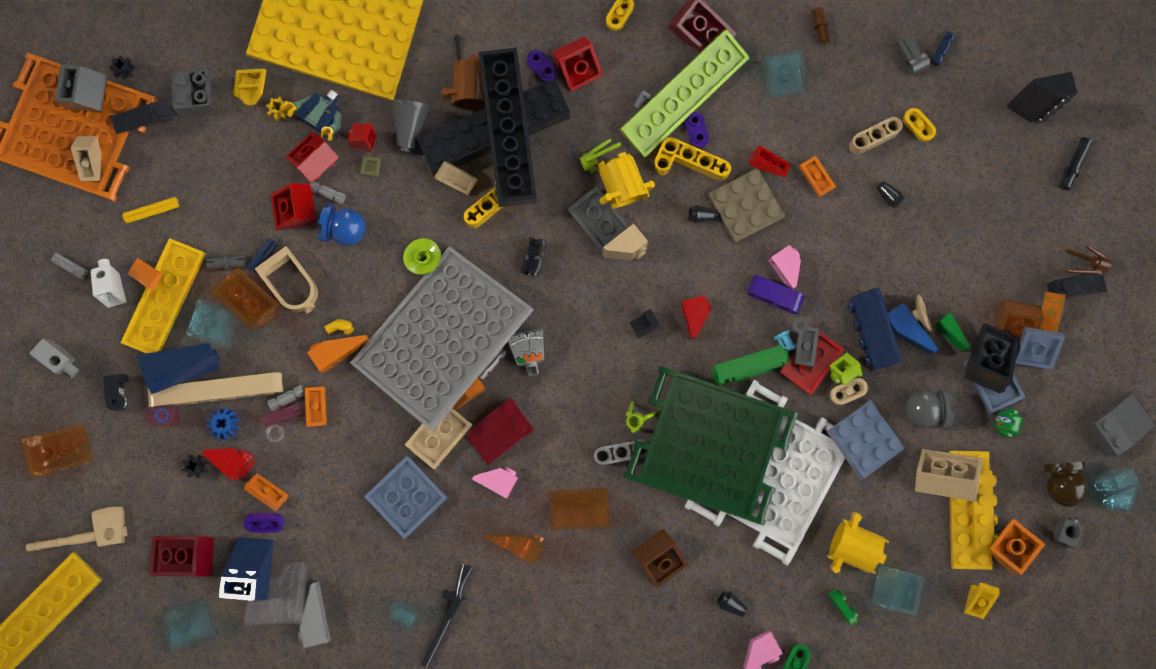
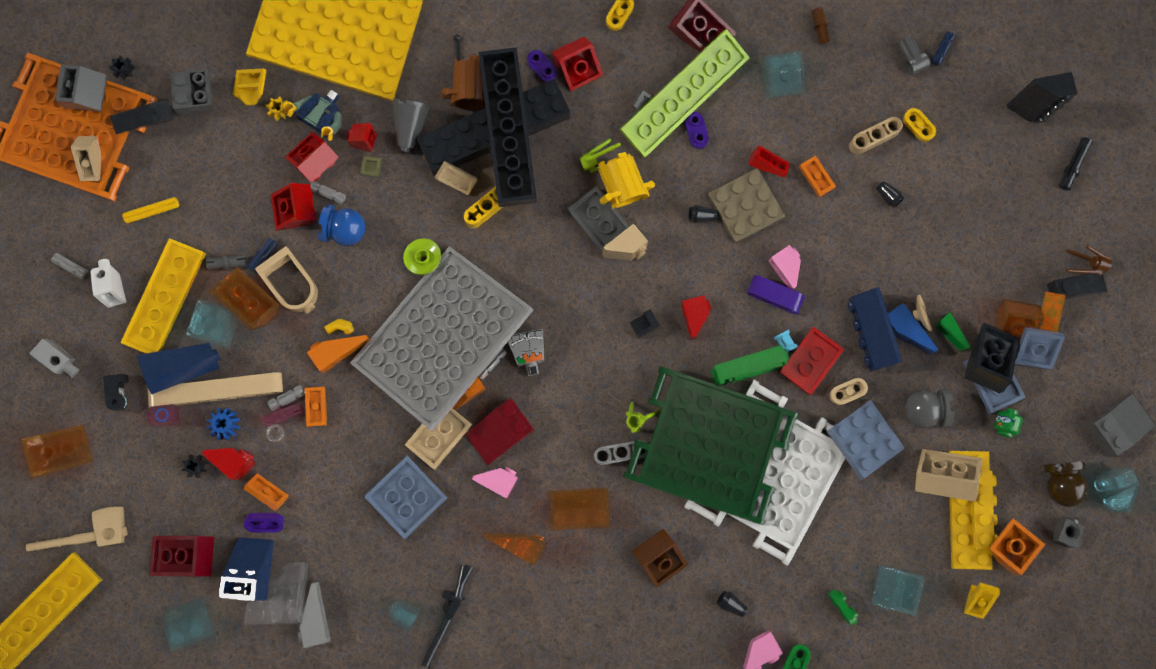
(145, 274): orange tile -> none
(532, 261): black hinge -> none
(692, 163): yellow beam -> none
(805, 344): dark grey hinge -> none
(845, 369): lime brick -> none
(856, 546): yellow container -> none

